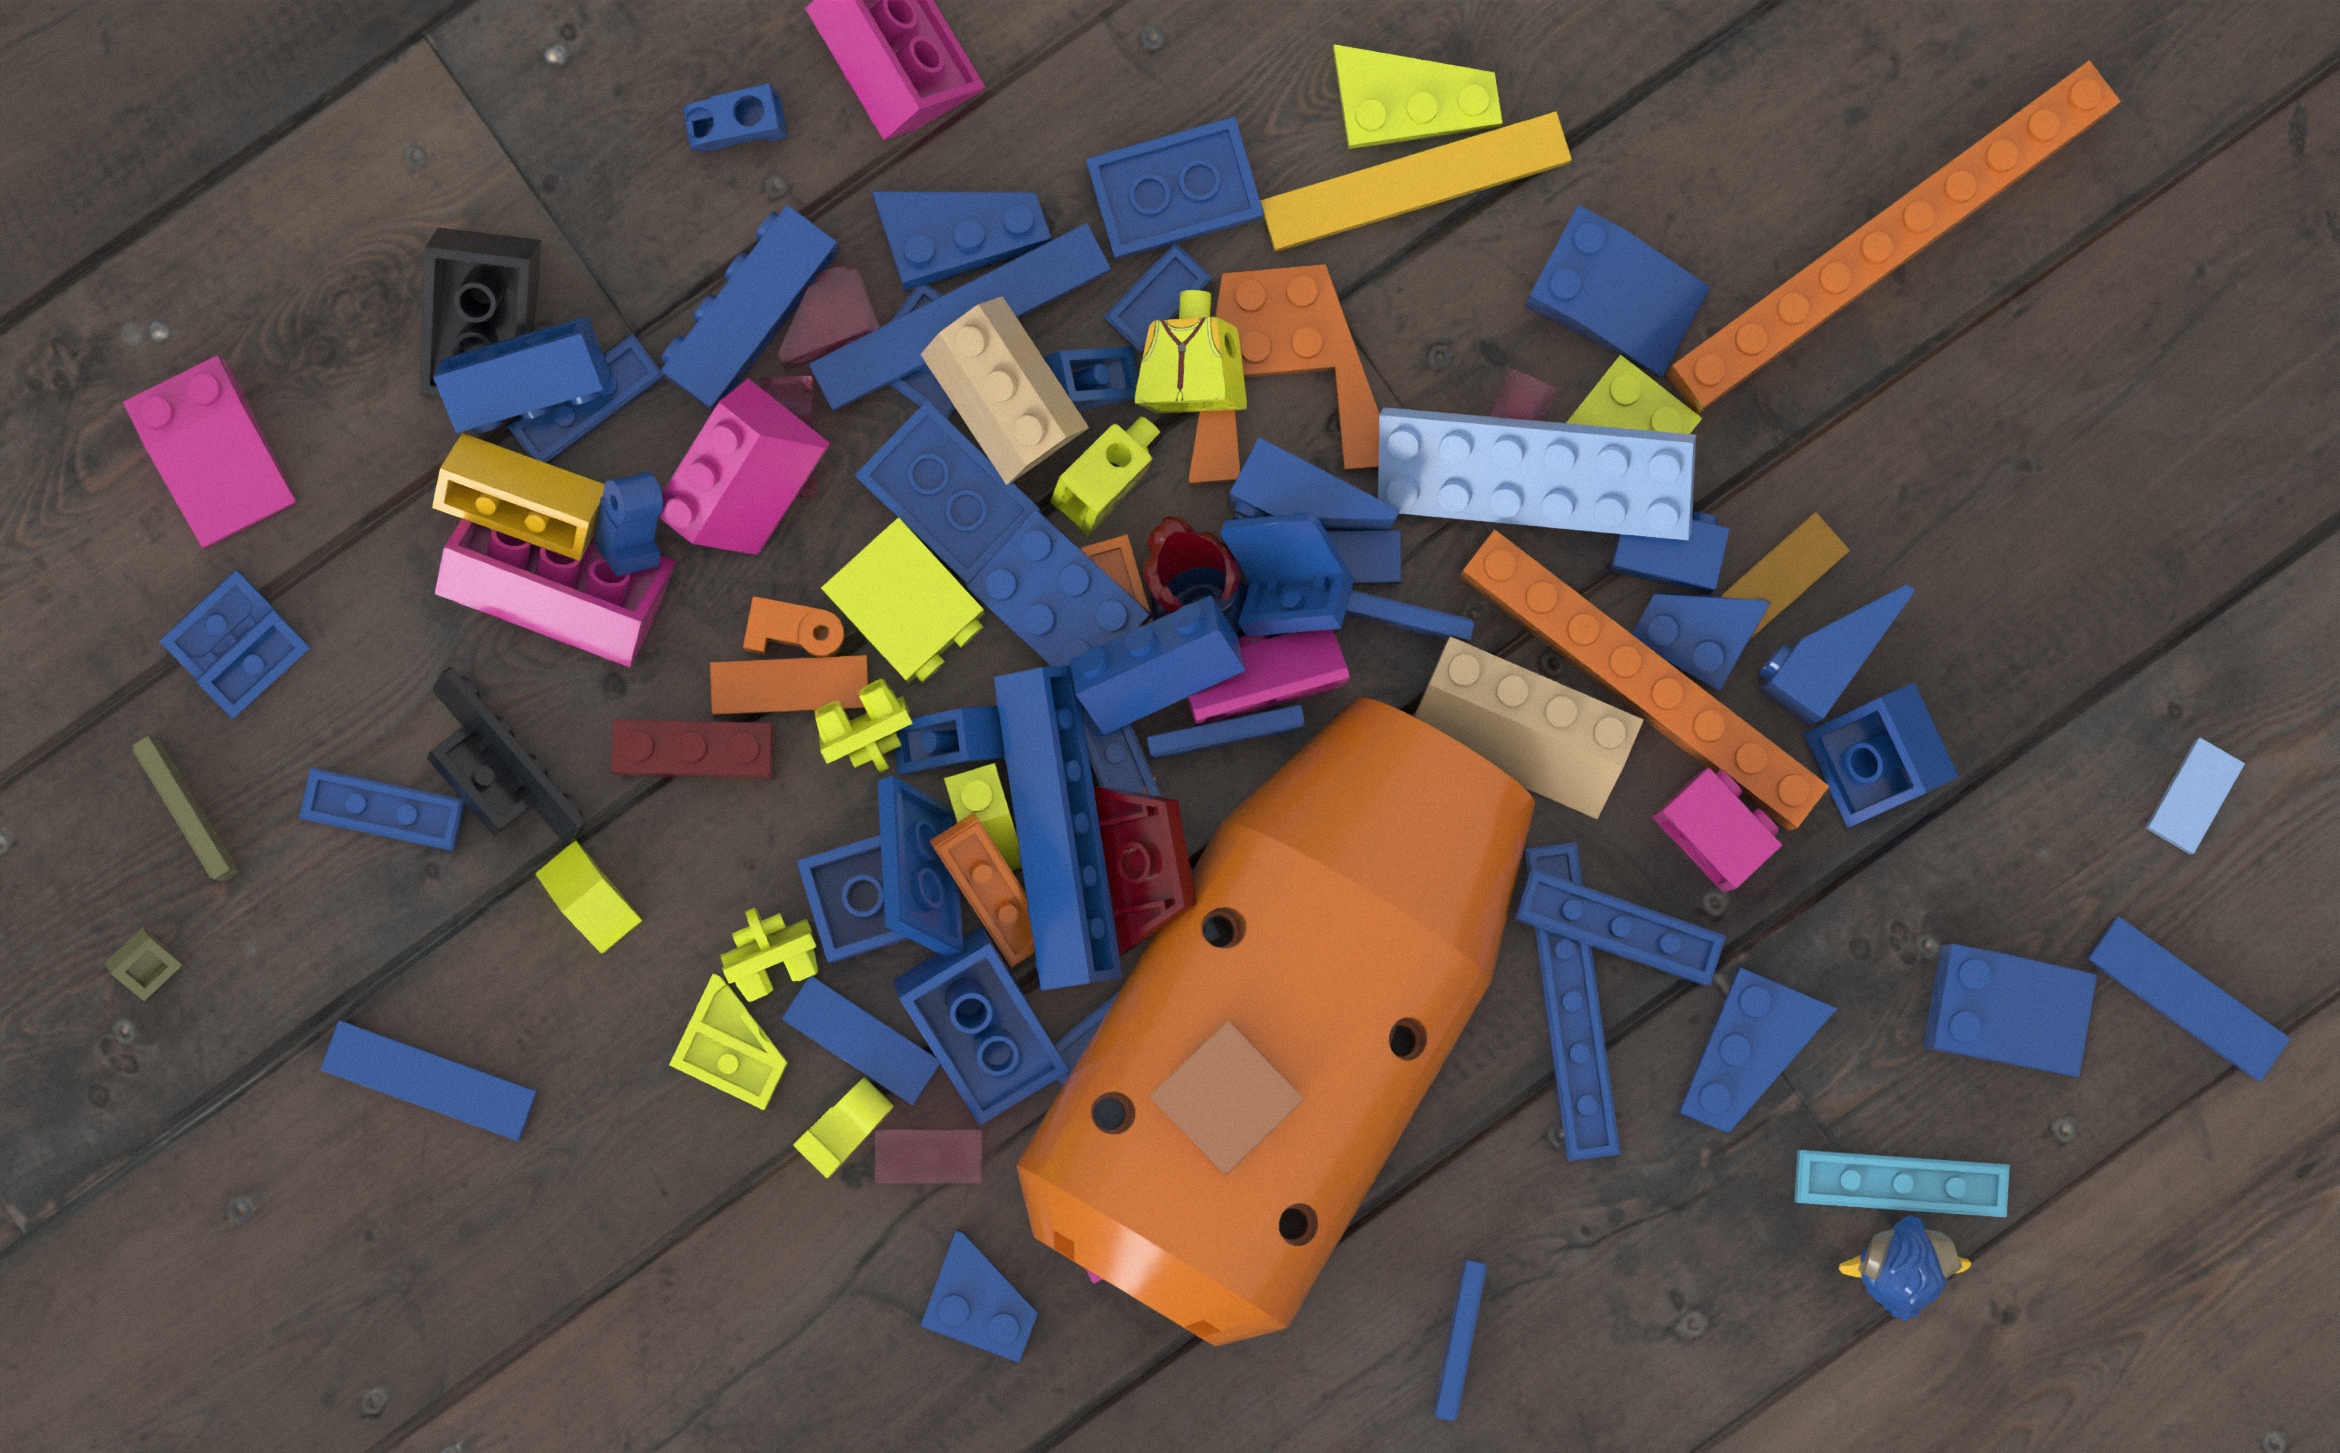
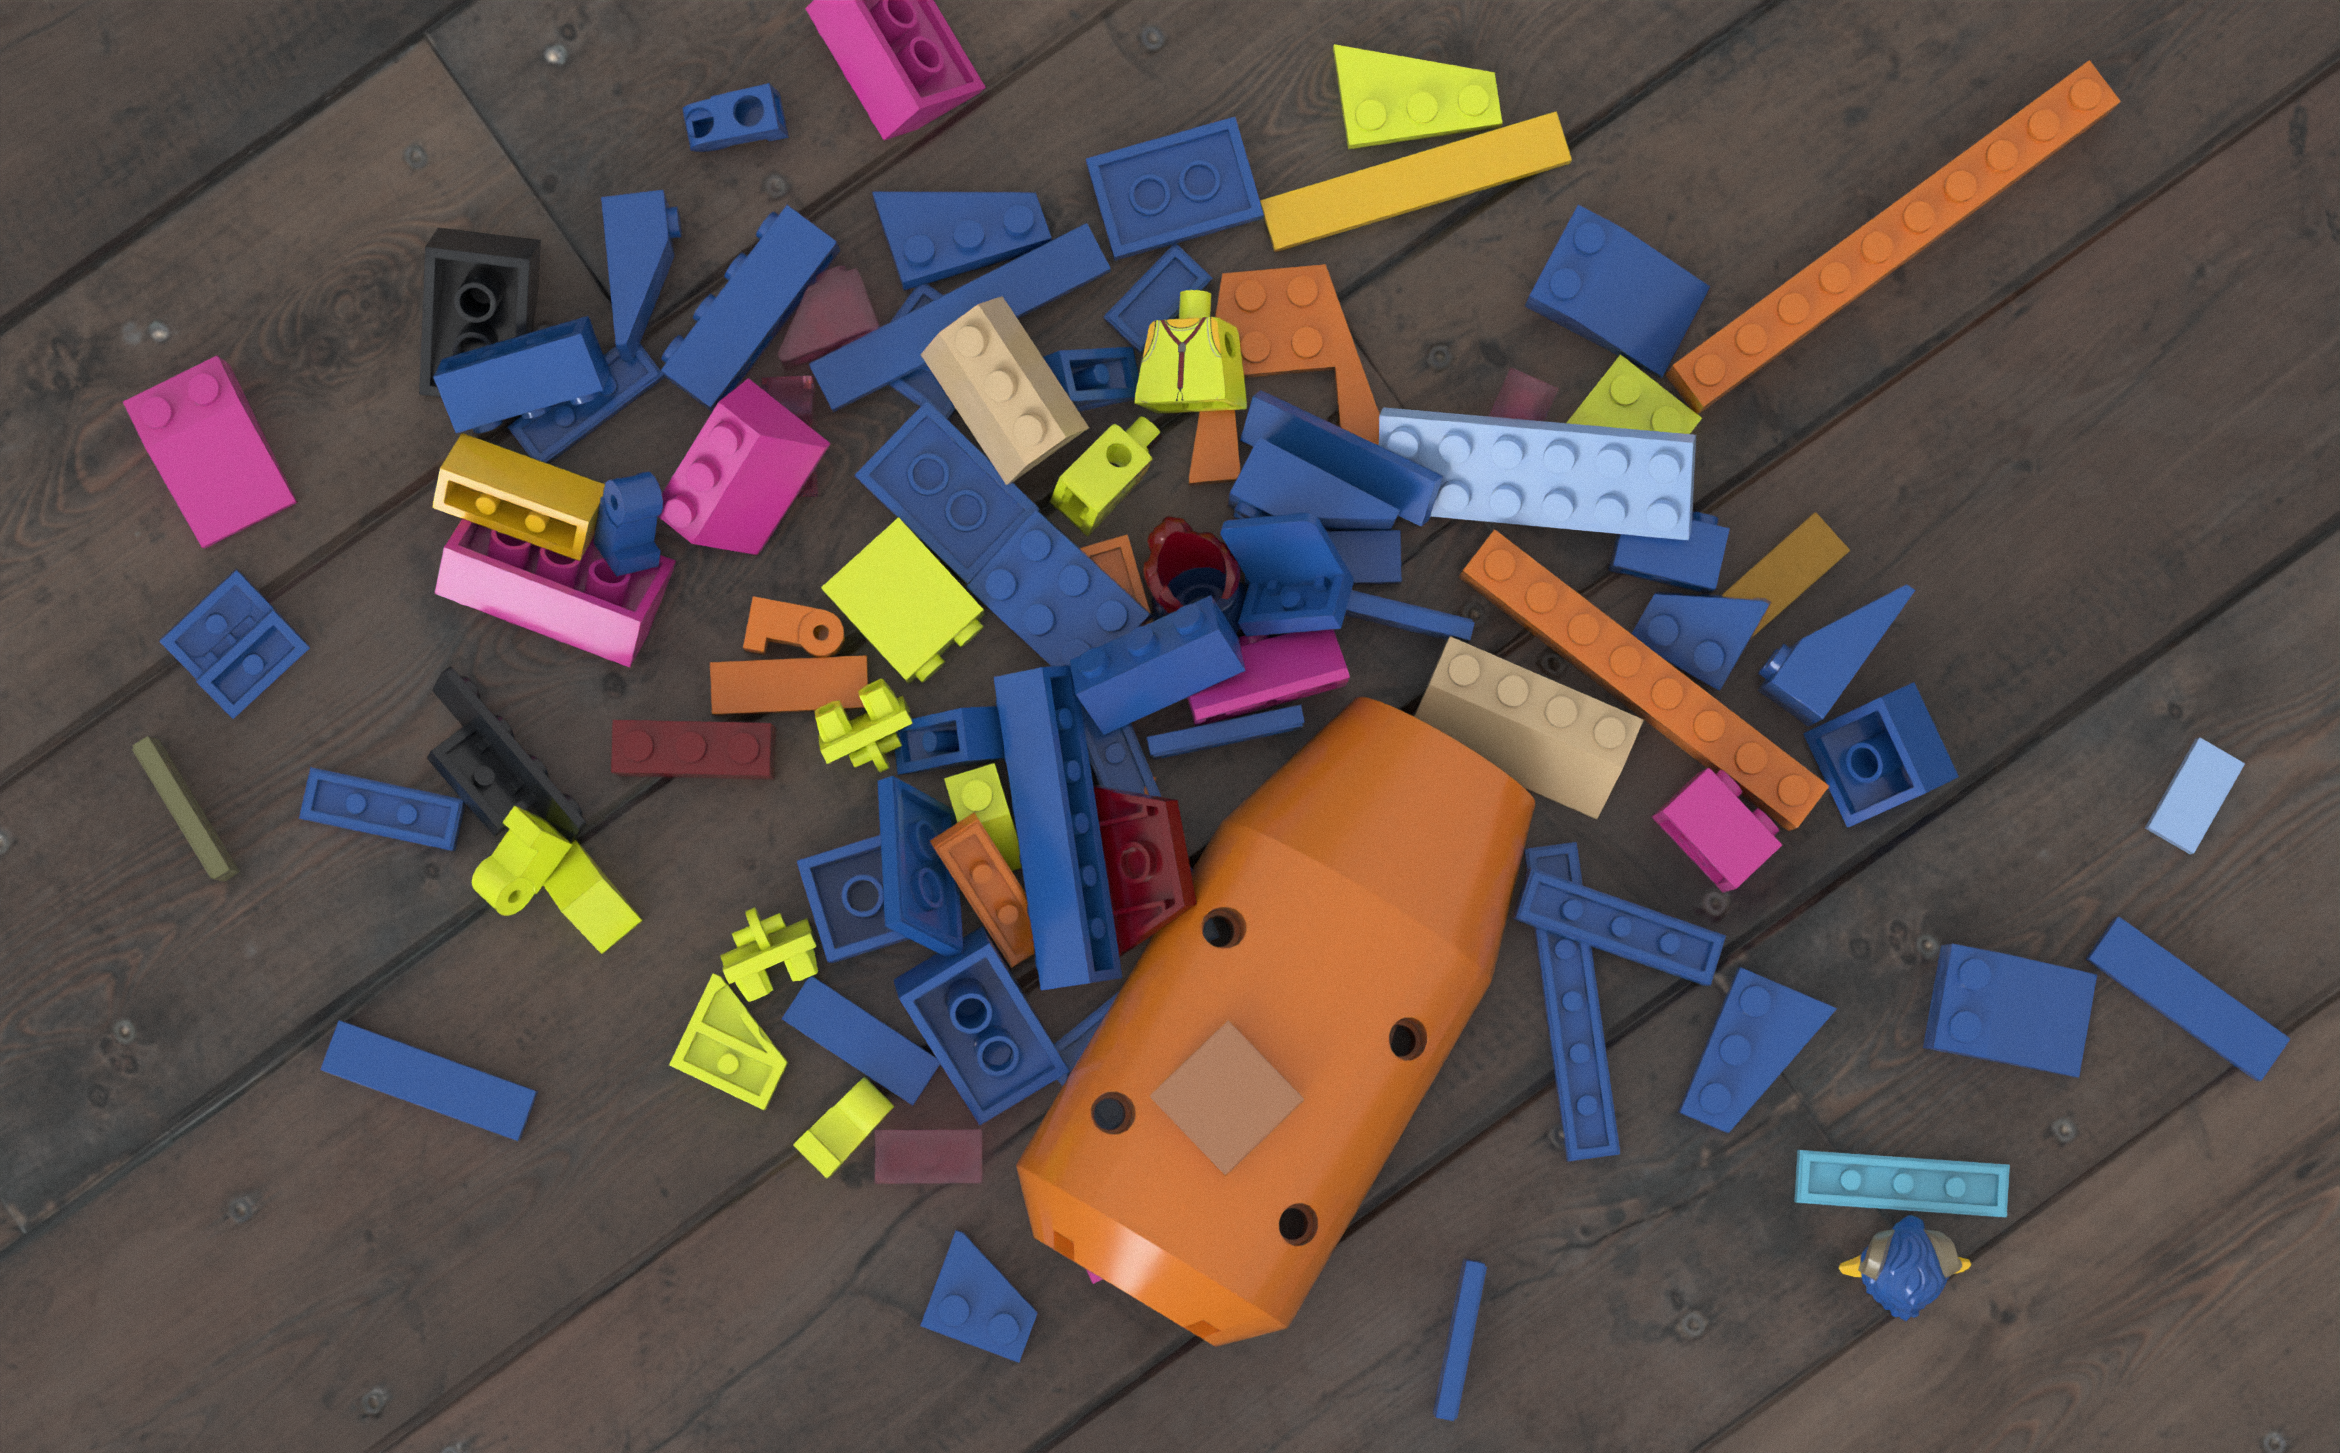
(143, 964): olive plate -> none
(519, 862): none -> neon yellow leg
(639, 256): none -> blue slope
(1344, 455): none -> blue tile

